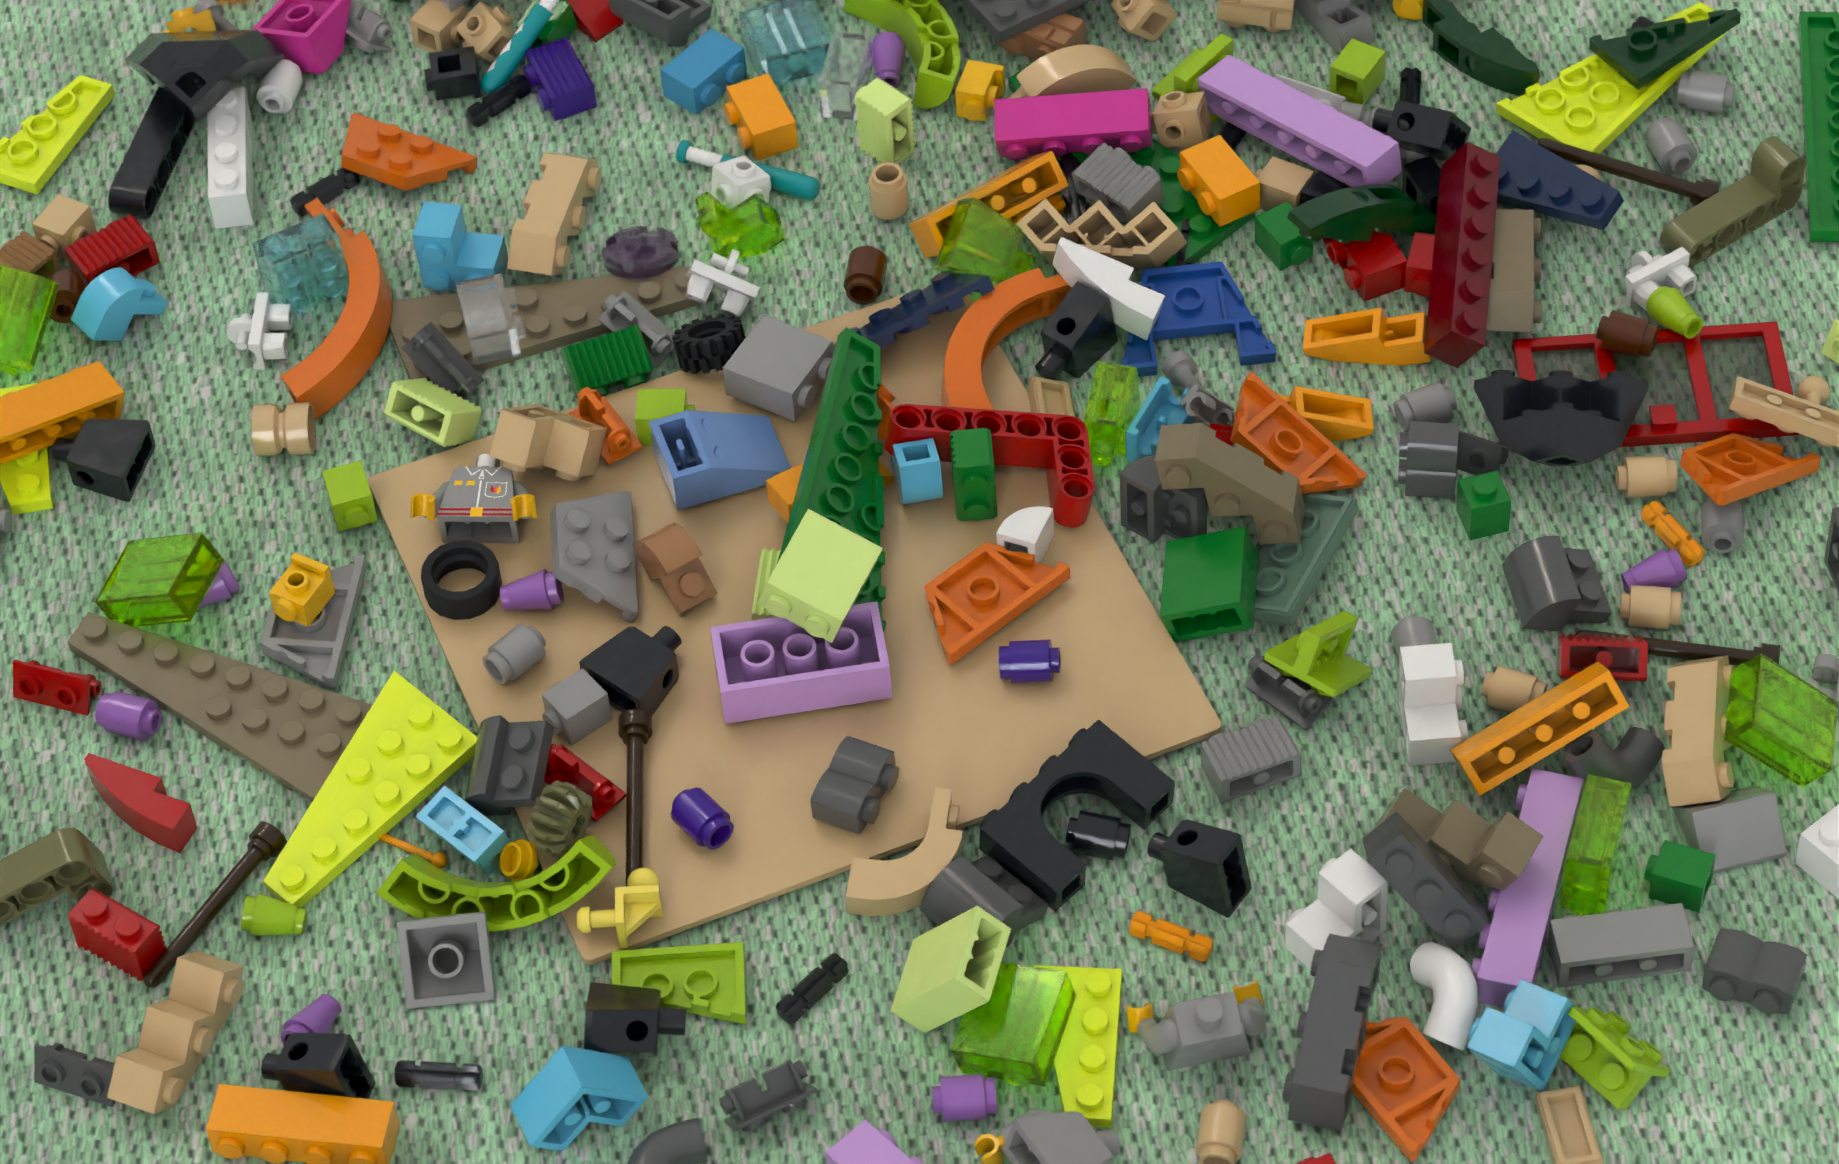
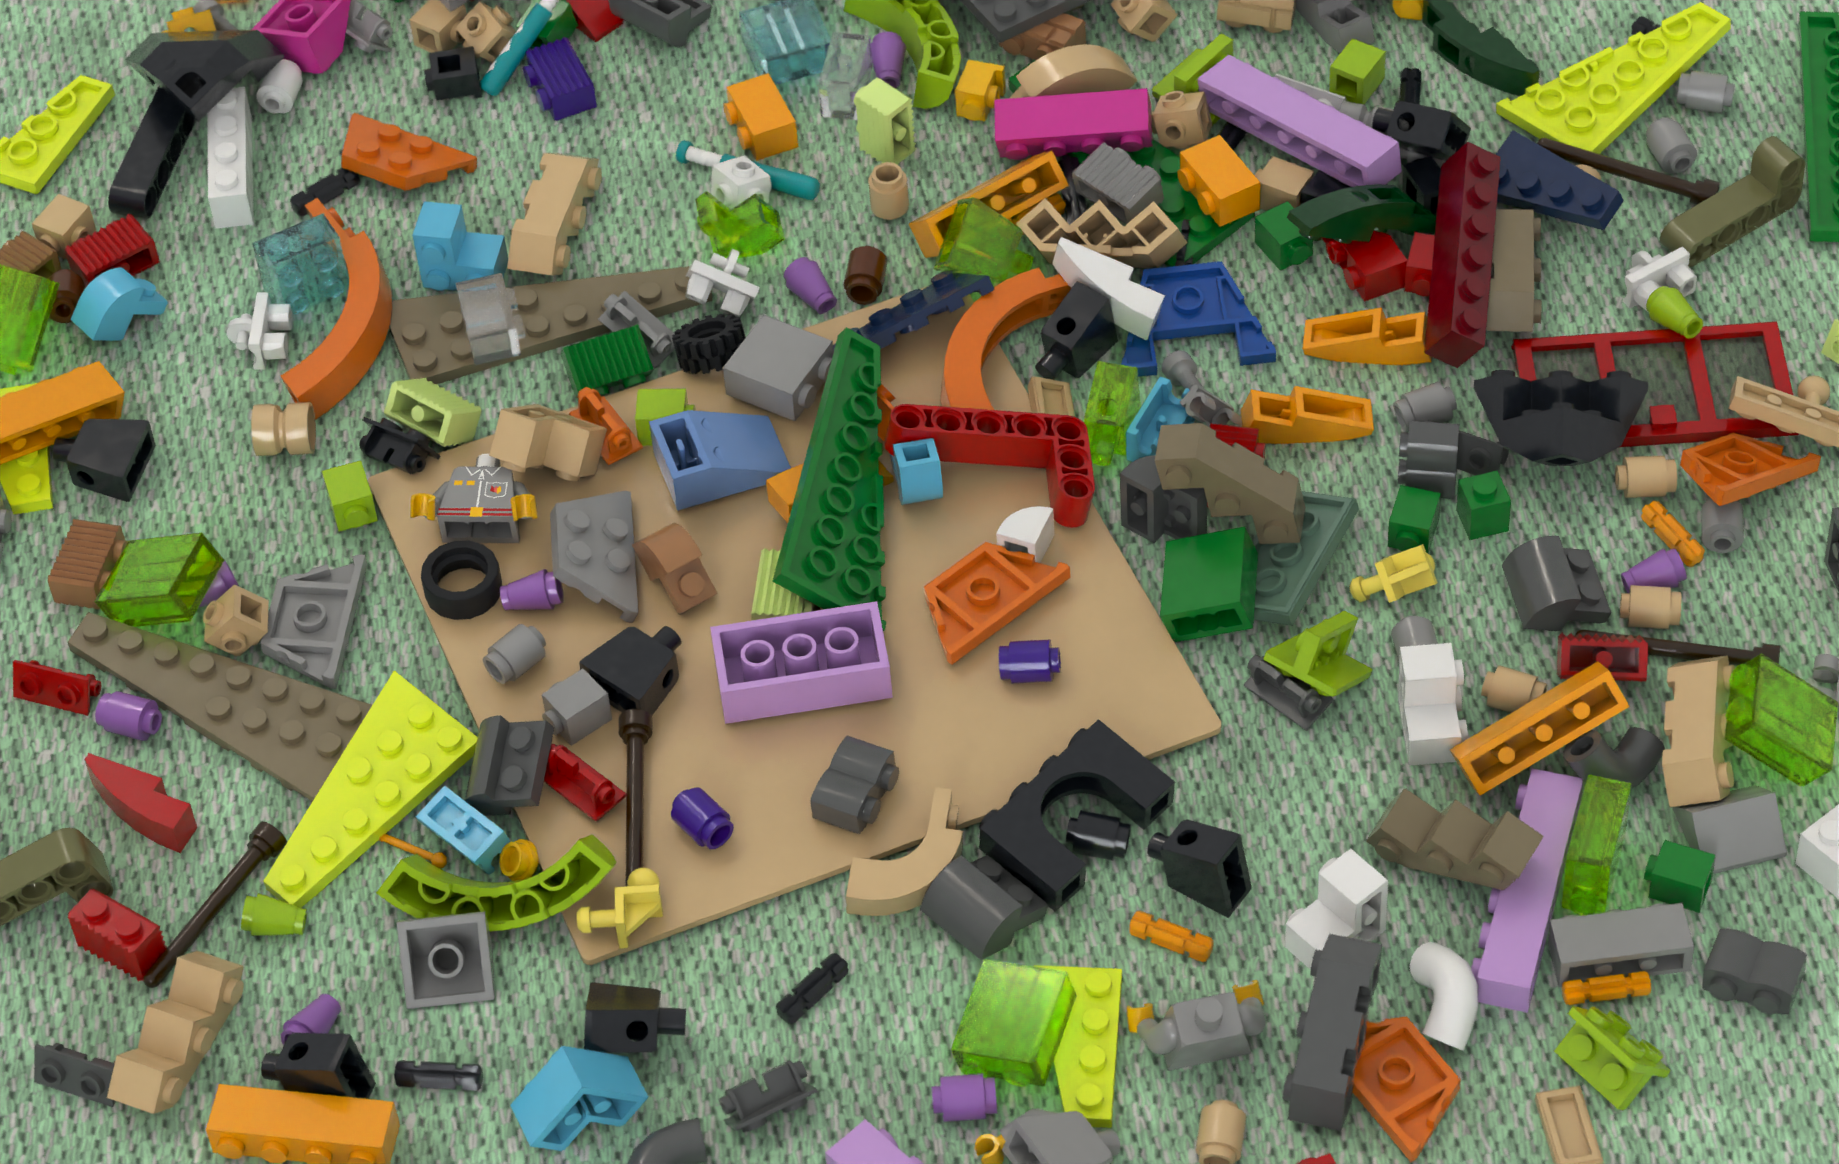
(85, 562): none -> medium nougat brick
(236, 620): none -> tan brick
(302, 590): yellow brick -> none
(407, 448): none -> black hinge
(442, 361): dark grey hinge -> none
(498, 100): black axle -> none
(559, 818): olive gear -> none
(640, 253): clear purple tile -> none
(699, 978): lime wing -> none
(703, 71): dark azure brick -> none
(809, 284): none -> medium lavender cone
(819, 576): yellowish green brick -> none
(951, 969): yellowish green brick -> none
(973, 474): green brick -> none
(1250, 758): light grey brick -> none
(1289, 441): orange wing -> none
(1397, 575): none -> light yellow piece
(1413, 518): none -> green brick
(1424, 881): dark grey brick -> none
(1525, 1037): medium azure brick -> none
(1606, 988): none -> light orange axle
(1627, 334): reddish brown brick -> none
(1657, 48): dark green wing -> none

